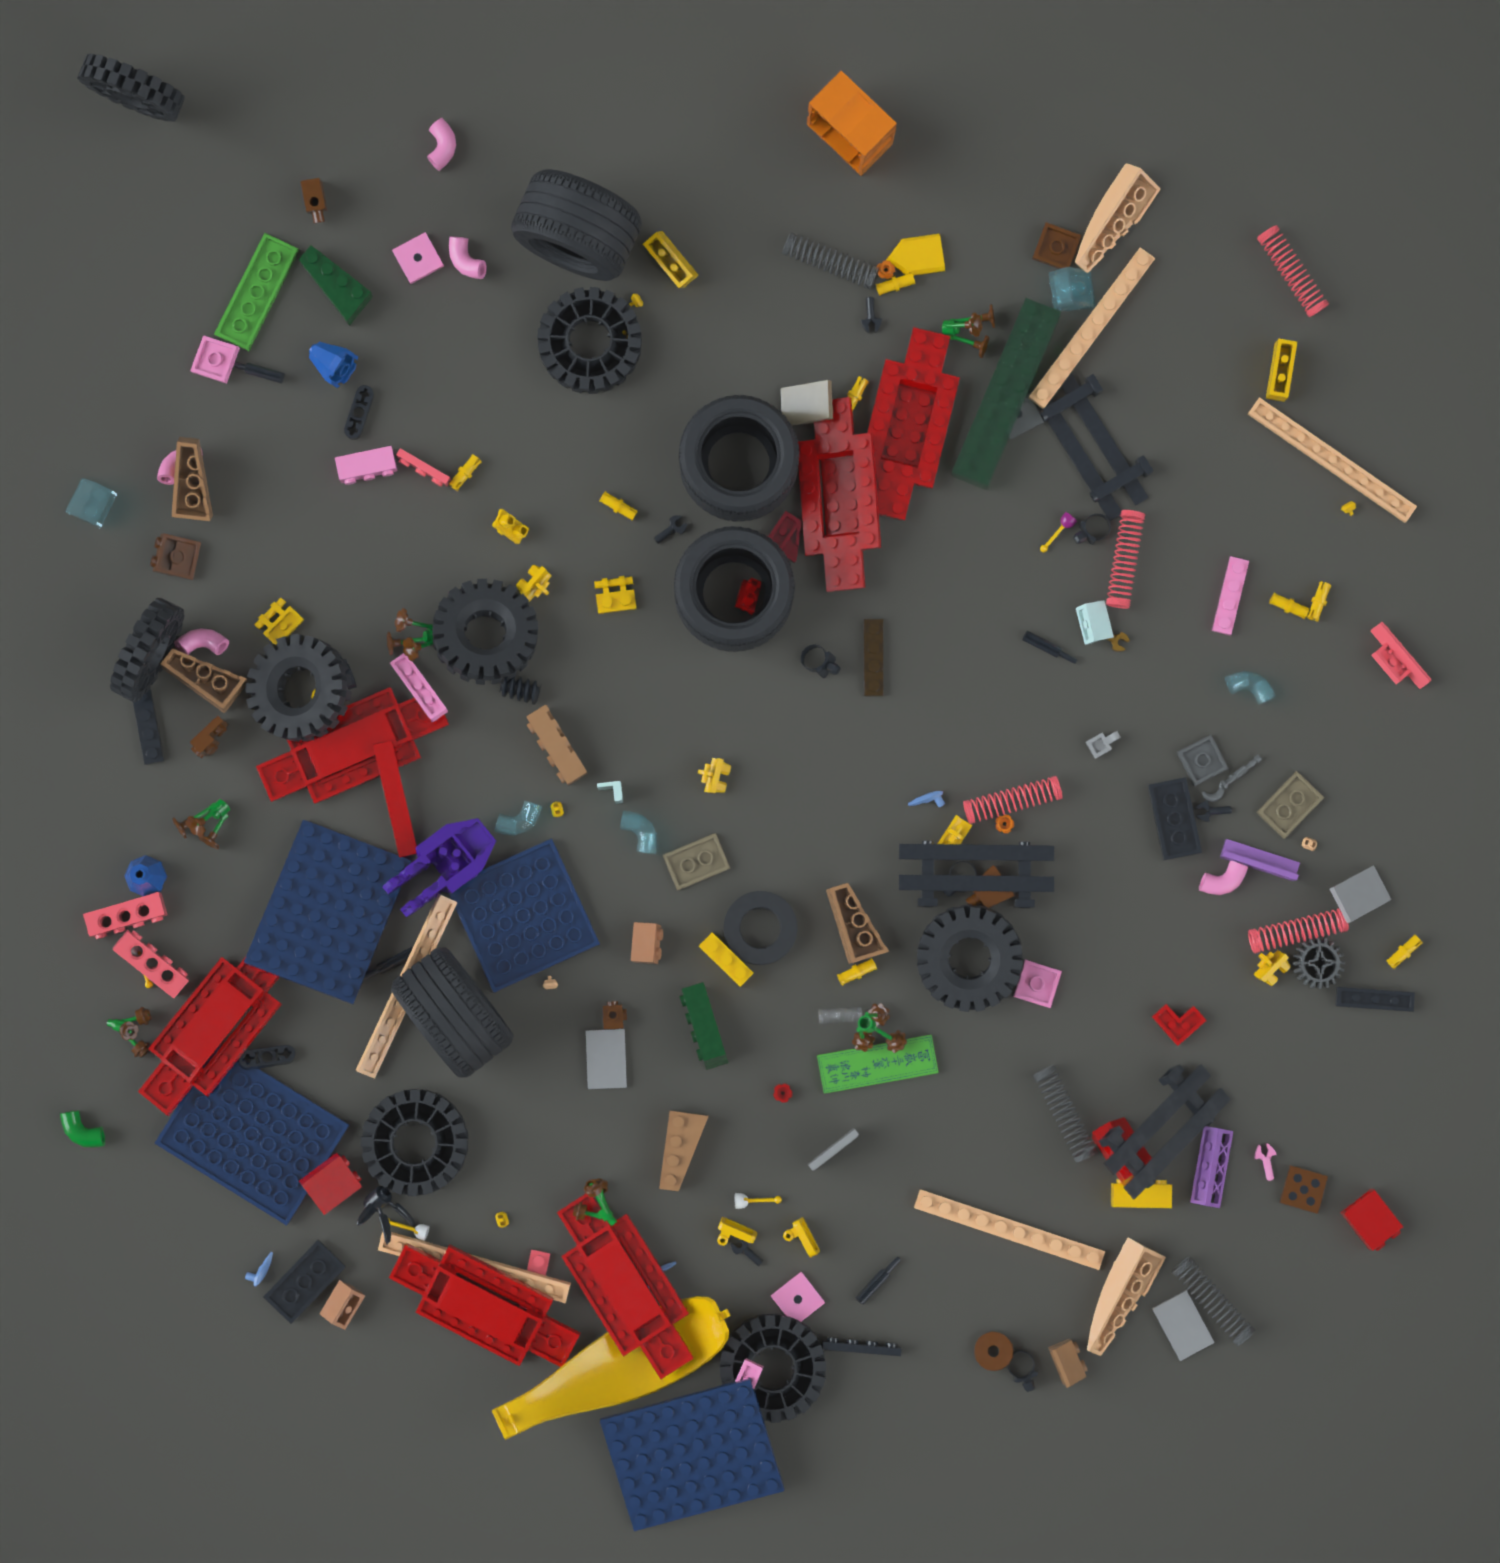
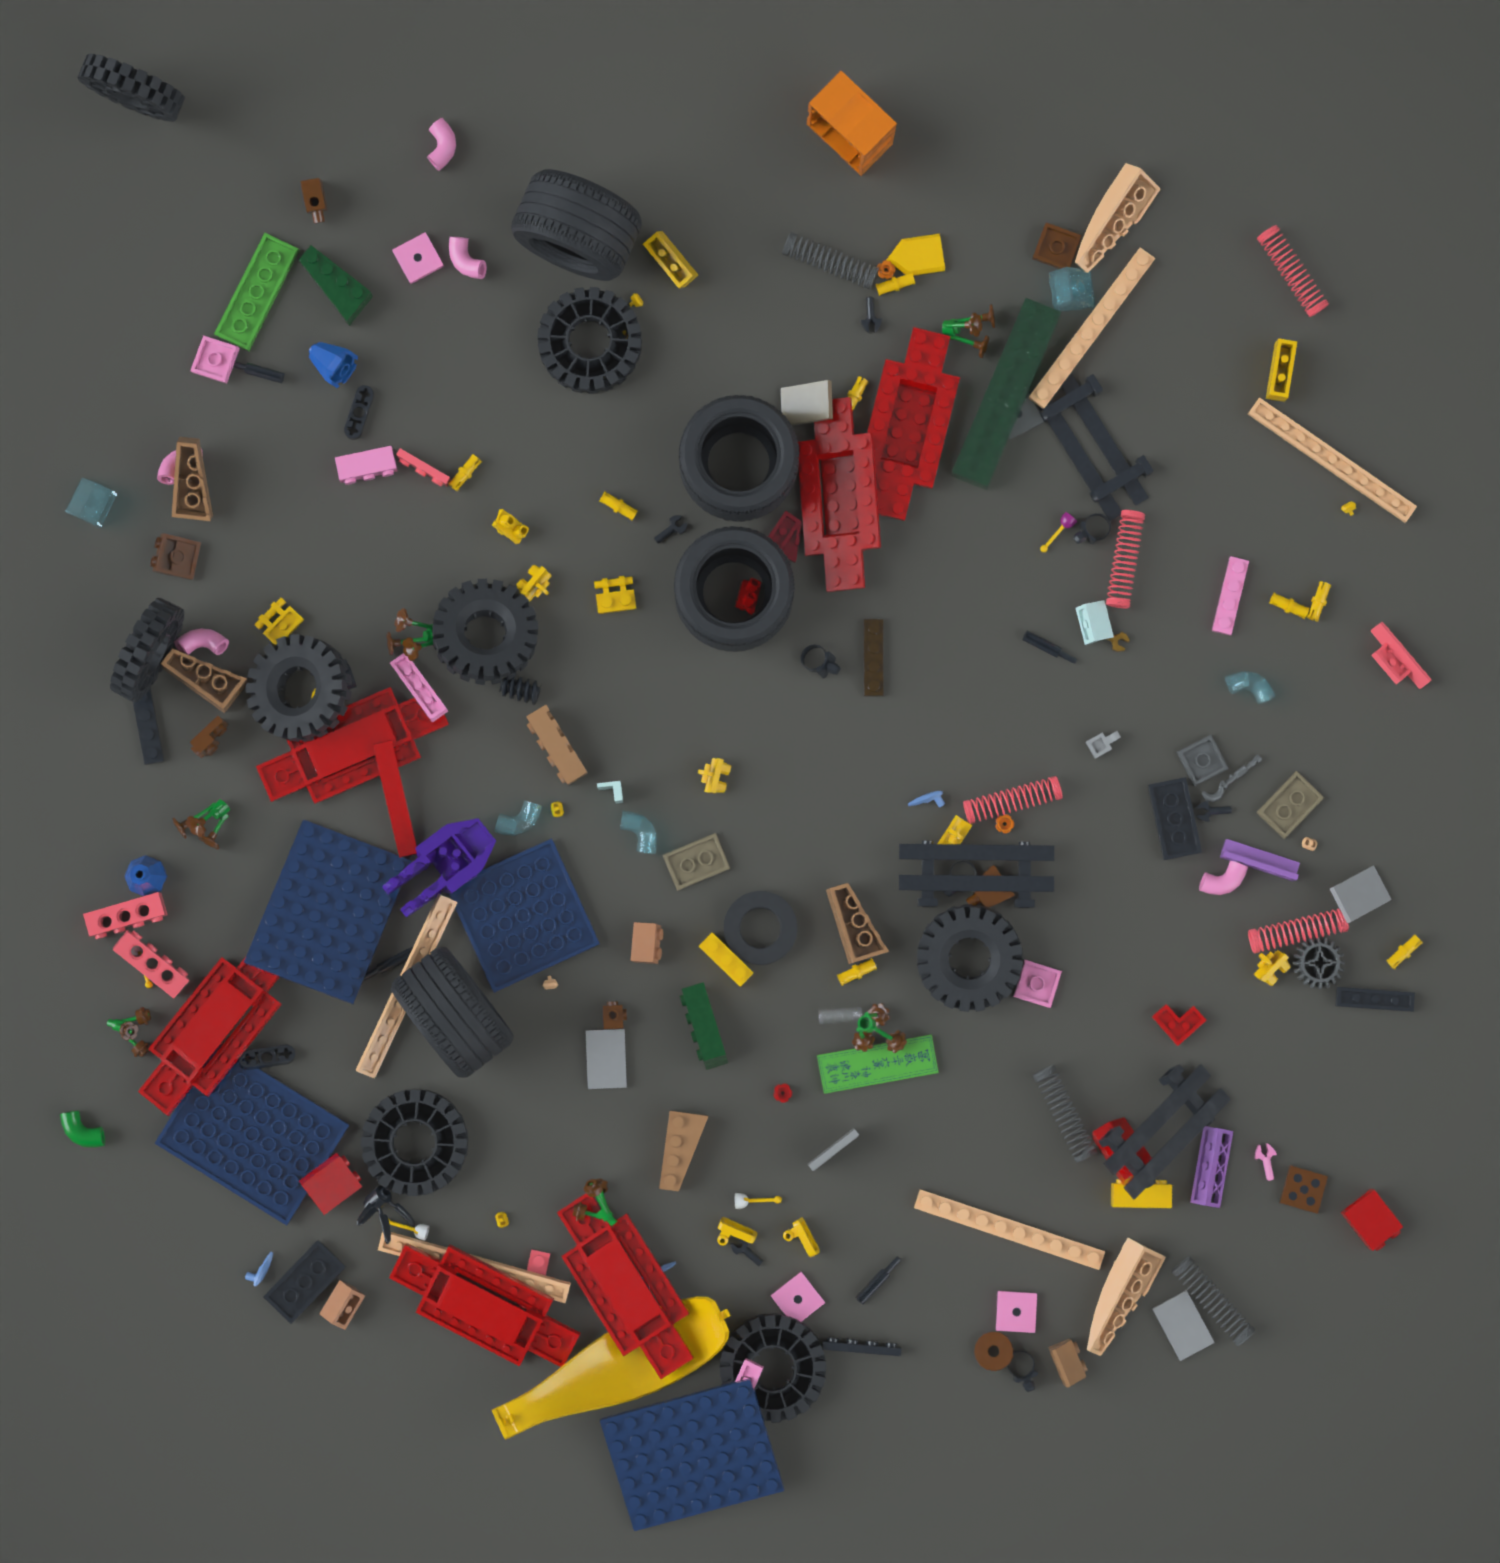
(1016, 1311): none -> bright pink tile

